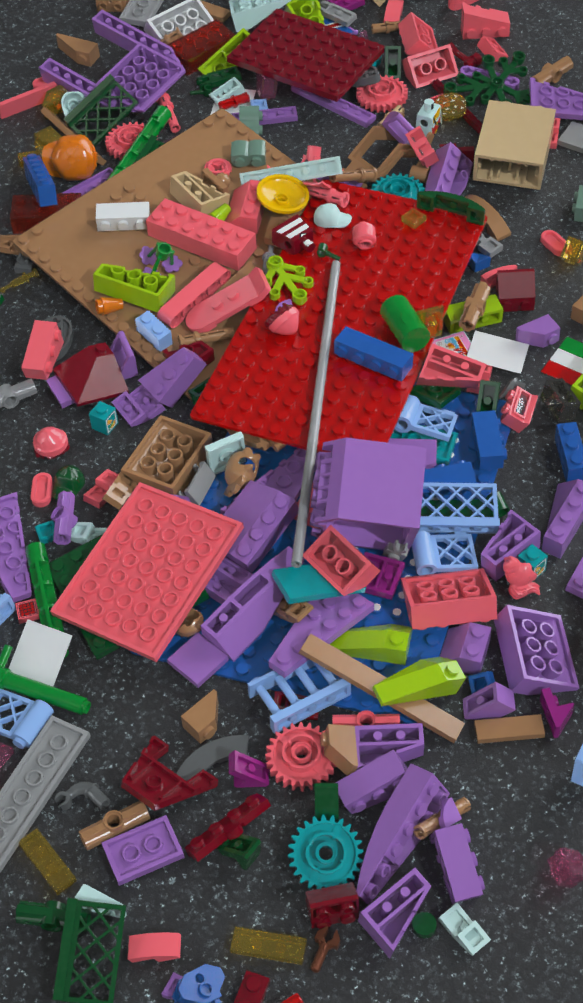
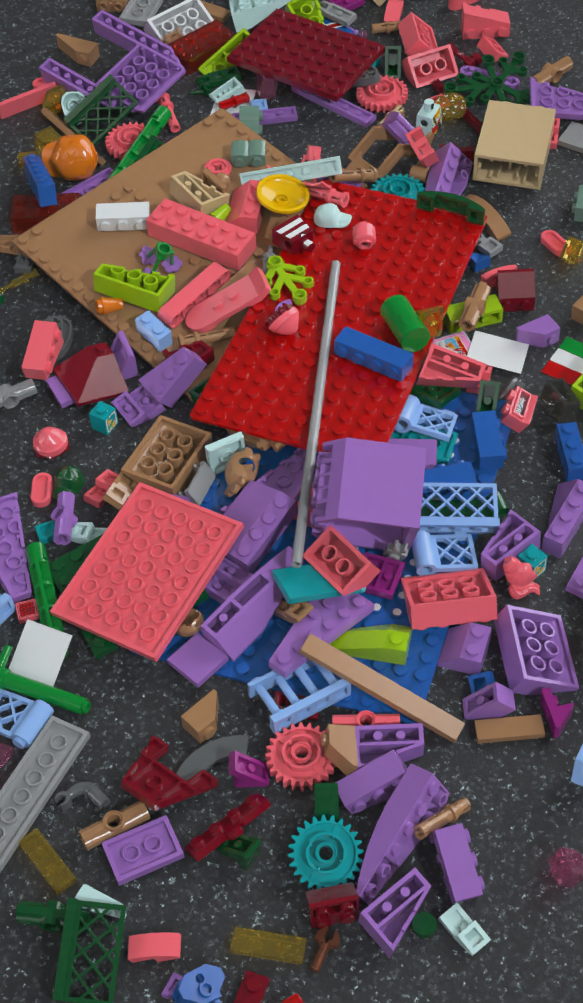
(323, 251): dark green hand -> none
(413, 218): clear yellow tile -> none
(421, 681): lime wedge -> none
(449, 813): medium lavender tile -> none

